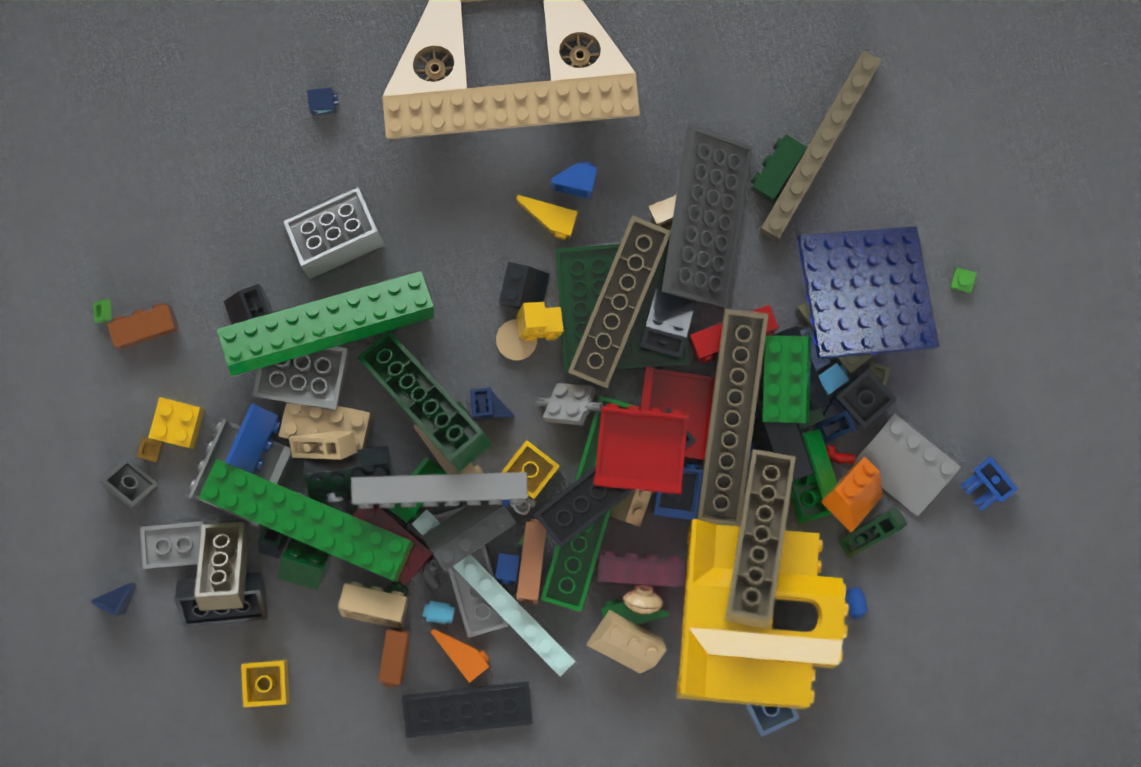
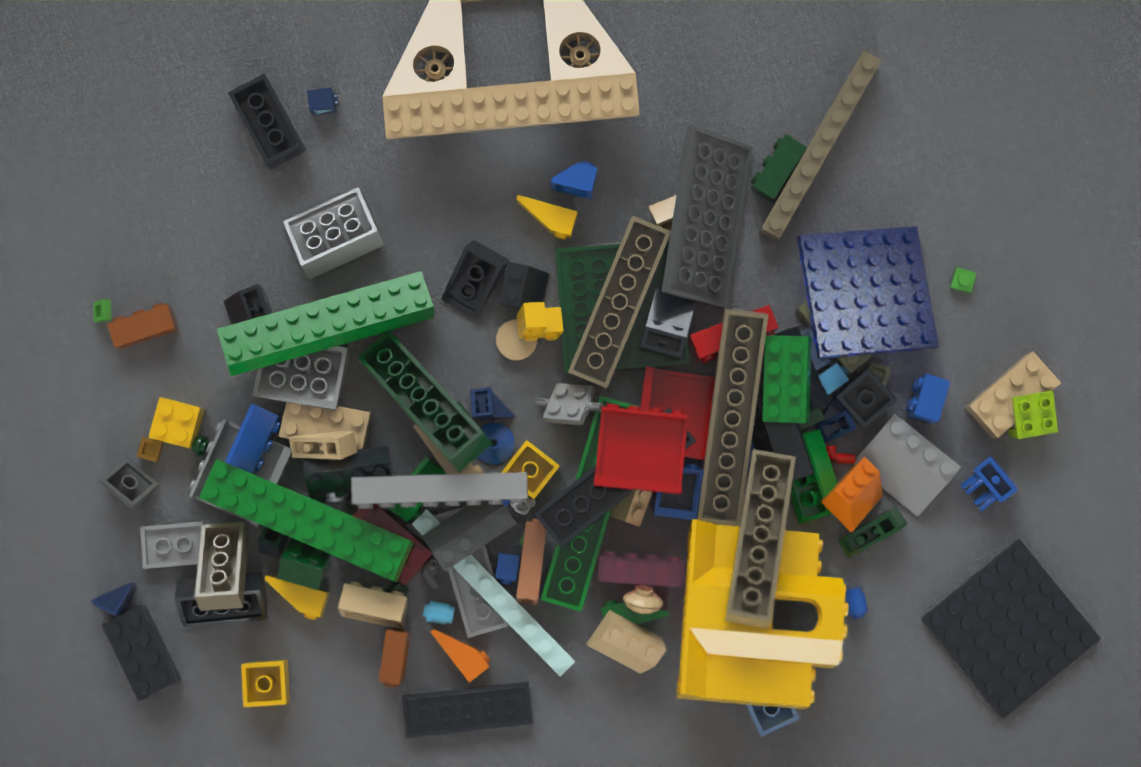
(141, 652): none -> black brick
(200, 445): none -> dark green plate
(267, 121): none -> black brick
(304, 599): none -> yellow slope
(474, 278): none -> black slope
(504, 447): none -> blue dish
(927, 398): none -> blue brick
(994, 405): none -> tan brick
(1010, 628): none -> black plate
(1033, 415): none -> lime bracket

